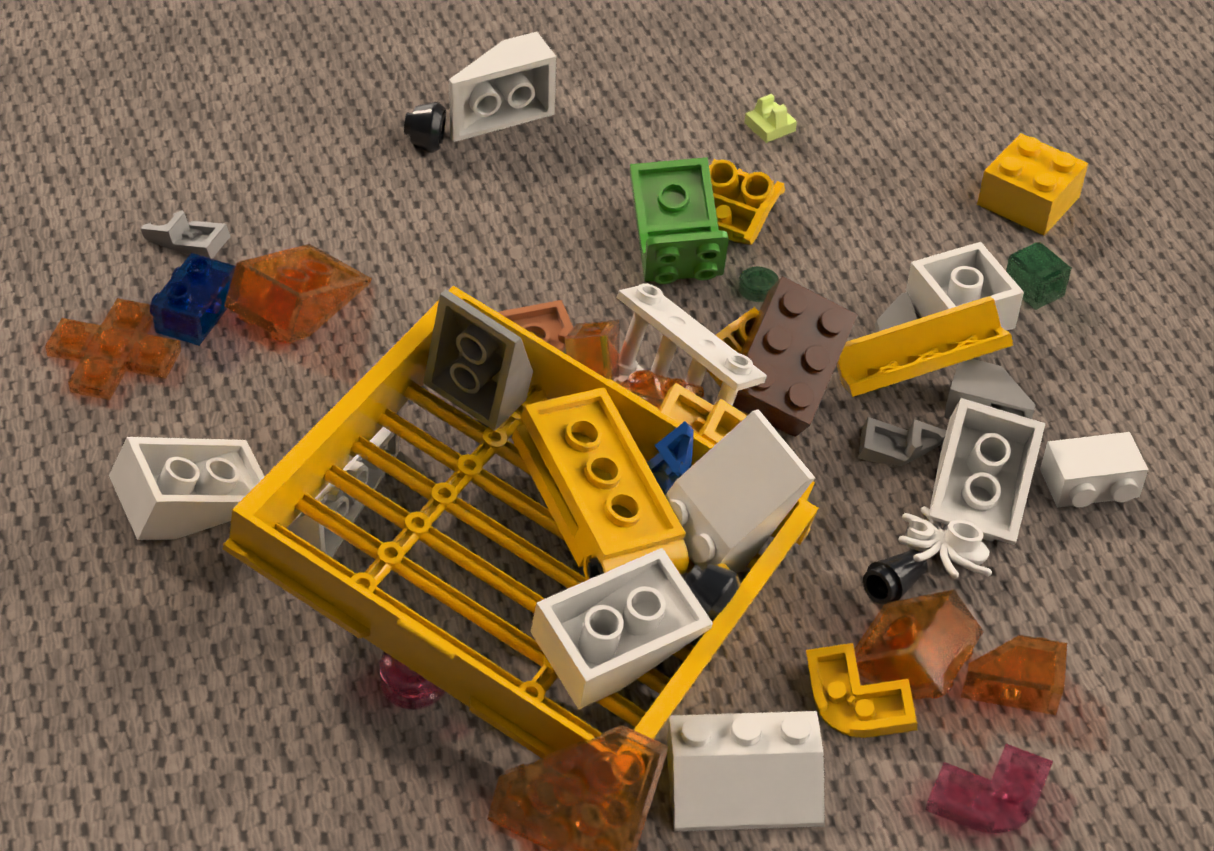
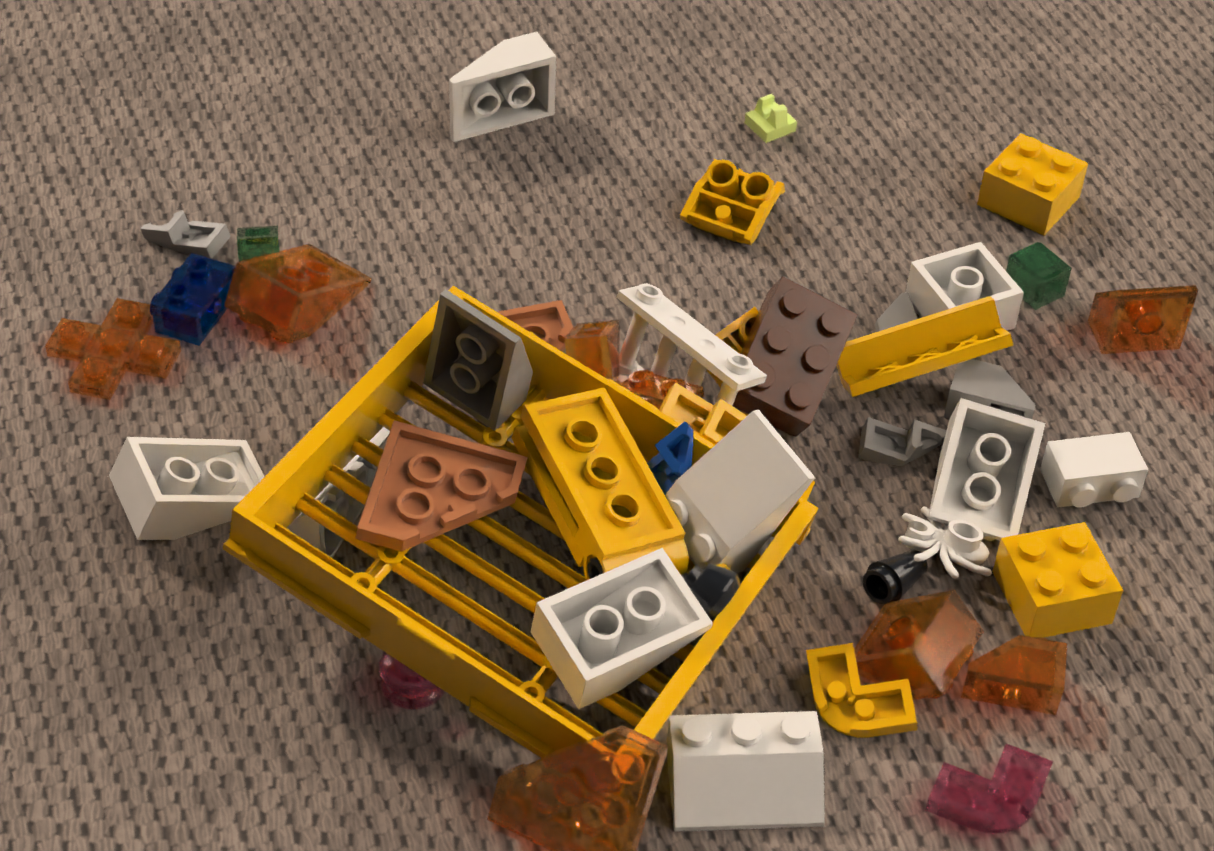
(257, 241): none -> clear green panel
(426, 126): black cone -> none
(434, 486): none -> nougat plate
(677, 220): bright green bracket -> none
(756, 282): clear green tile -> none
(1057, 580): none -> yellow brick
(1141, 318): none -> clear orange slope

